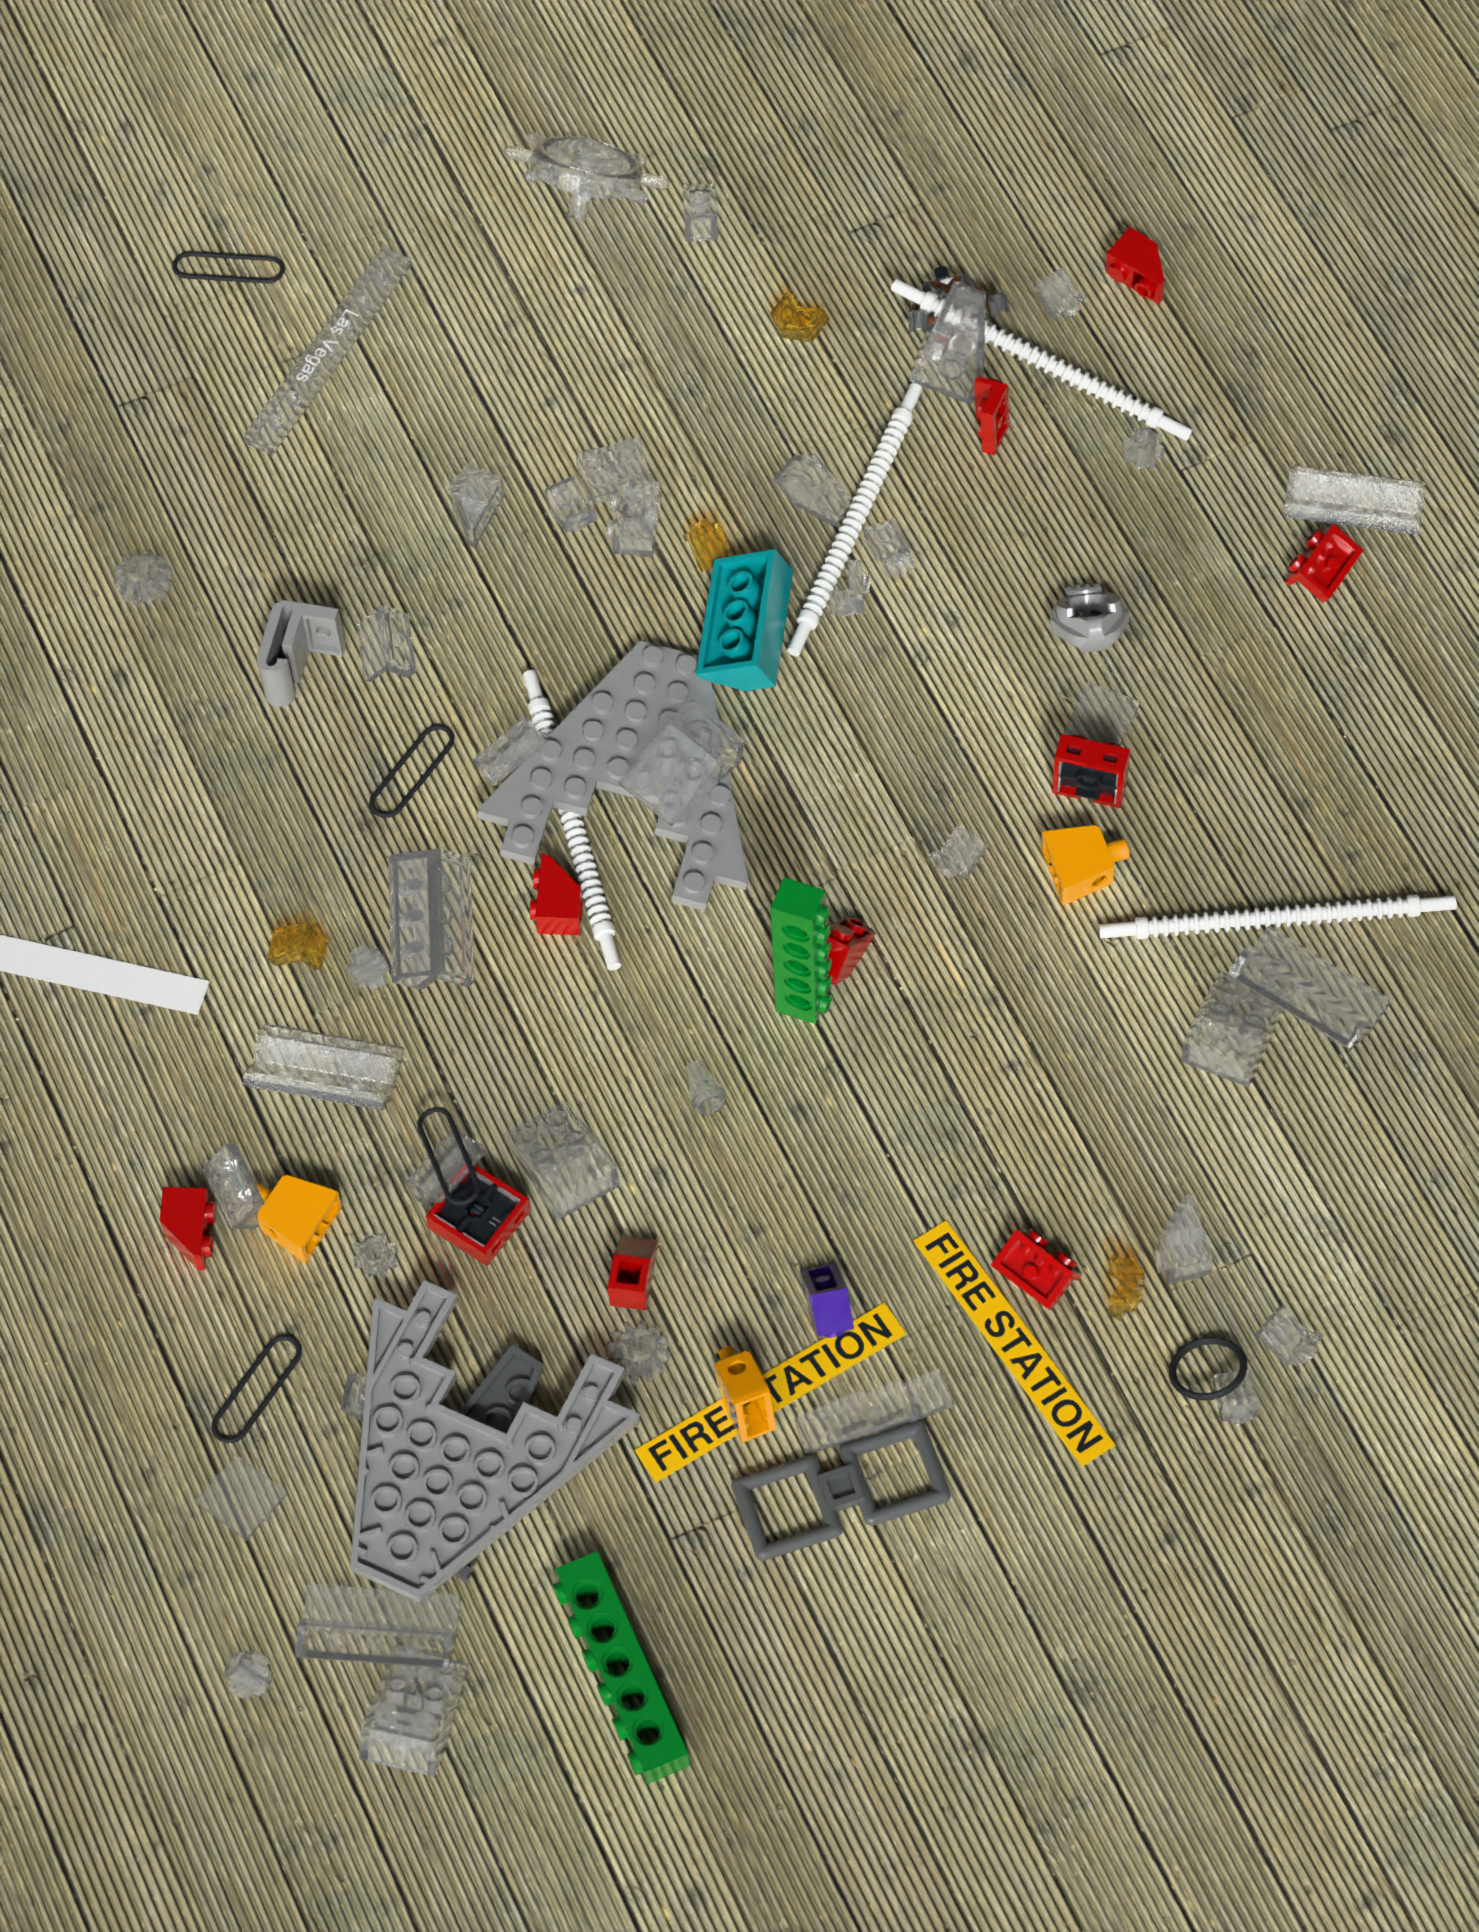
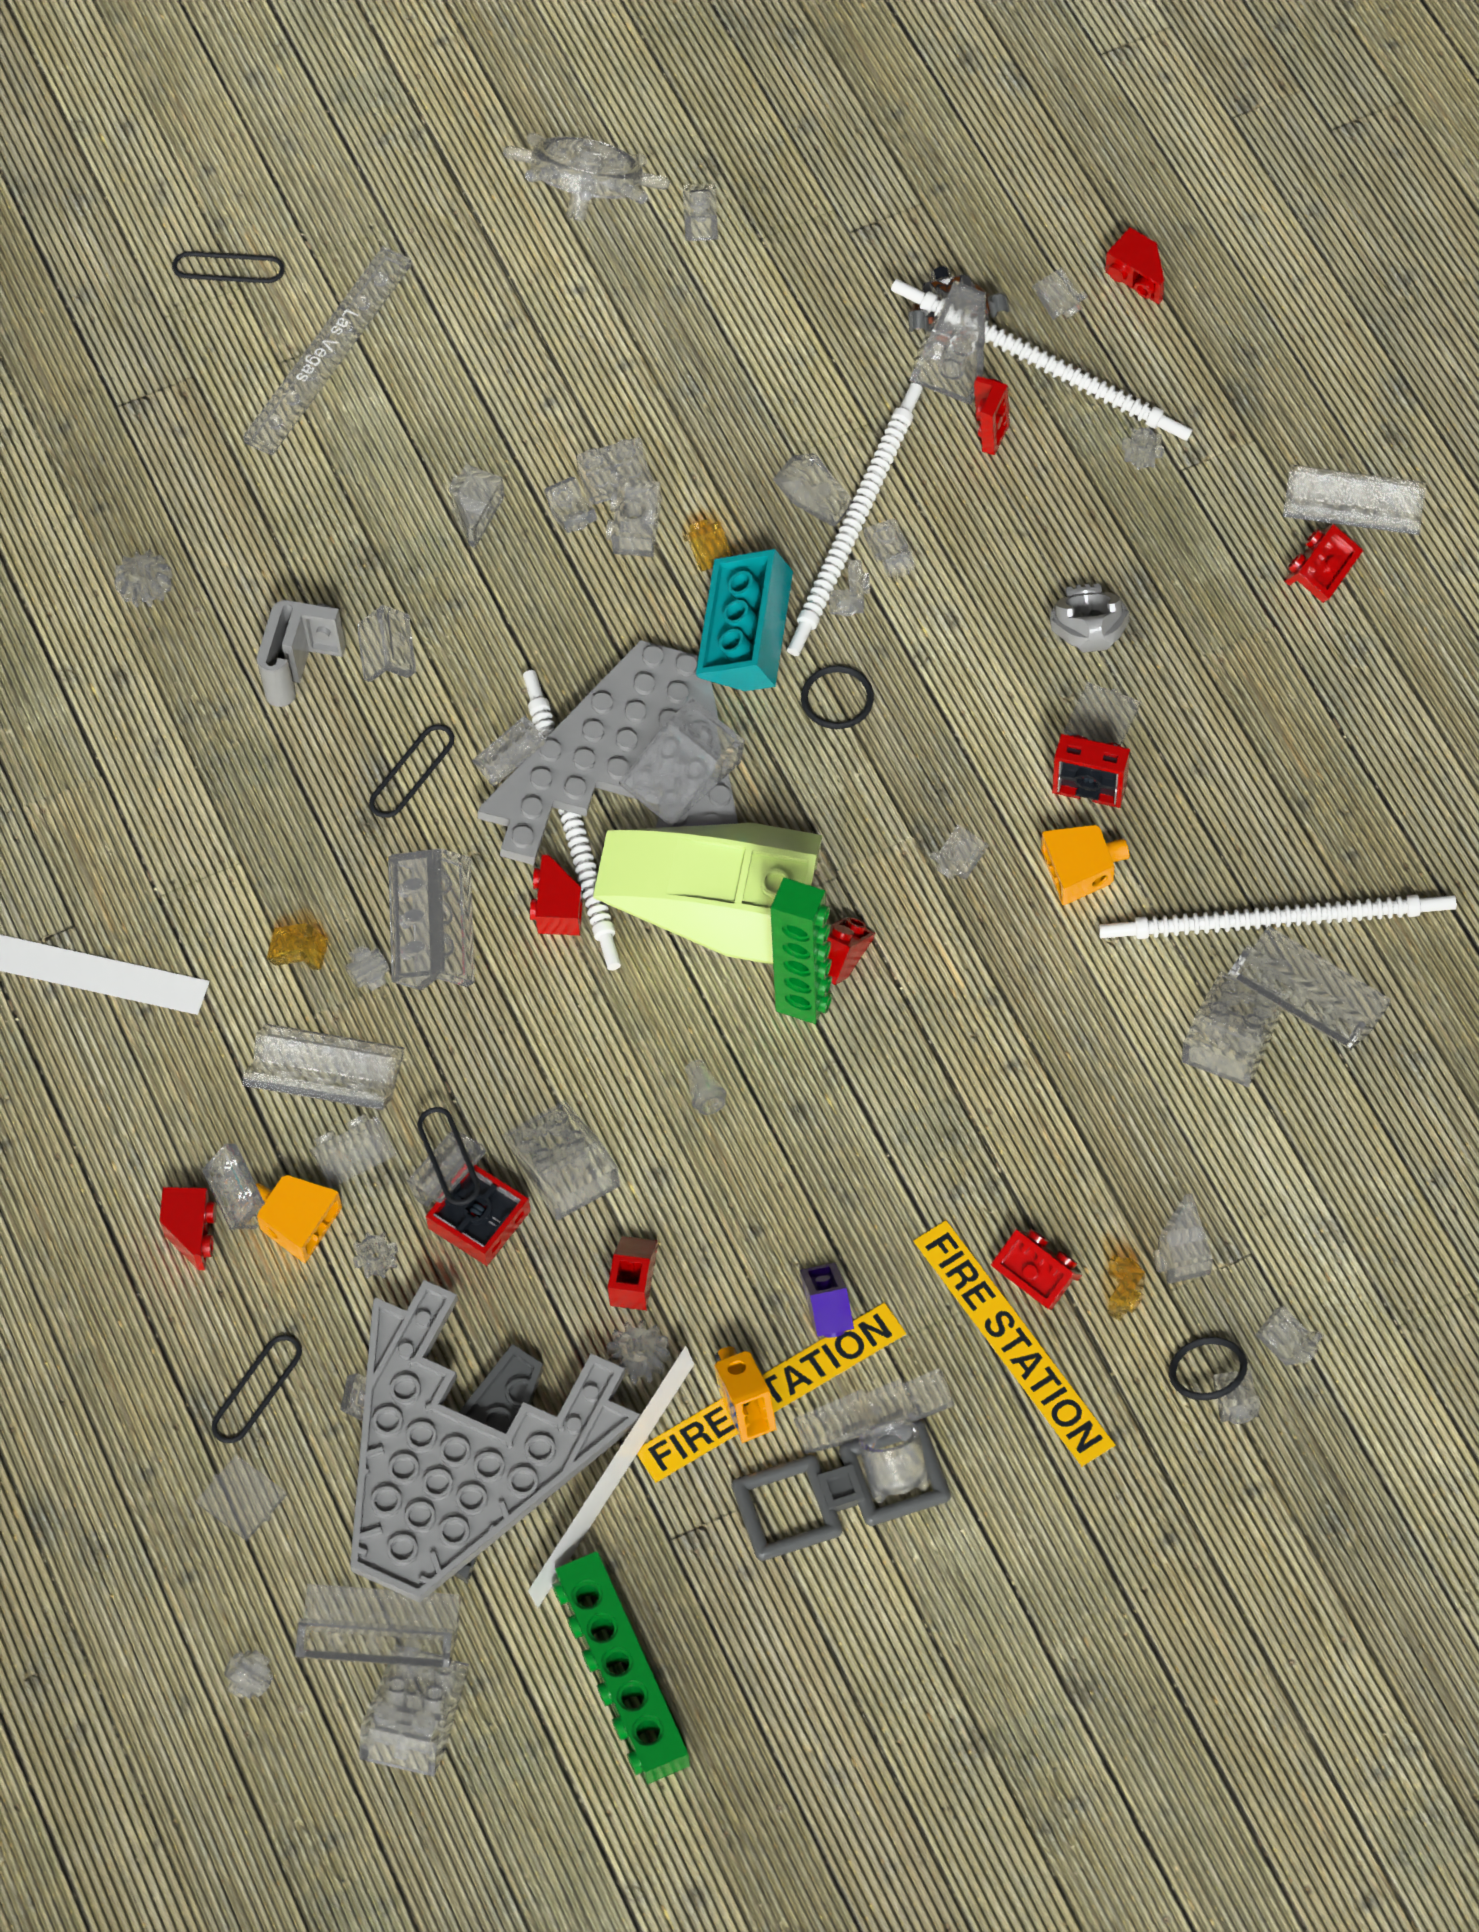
(352, 1151): none -> clear bracket
(611, 1476): none -> white sticker
(706, 880): none -> yellowish green wedge
(798, 321): clear yellow bracket -> none
(837, 725): none -> black tyre
(895, 1468): none -> clear piece

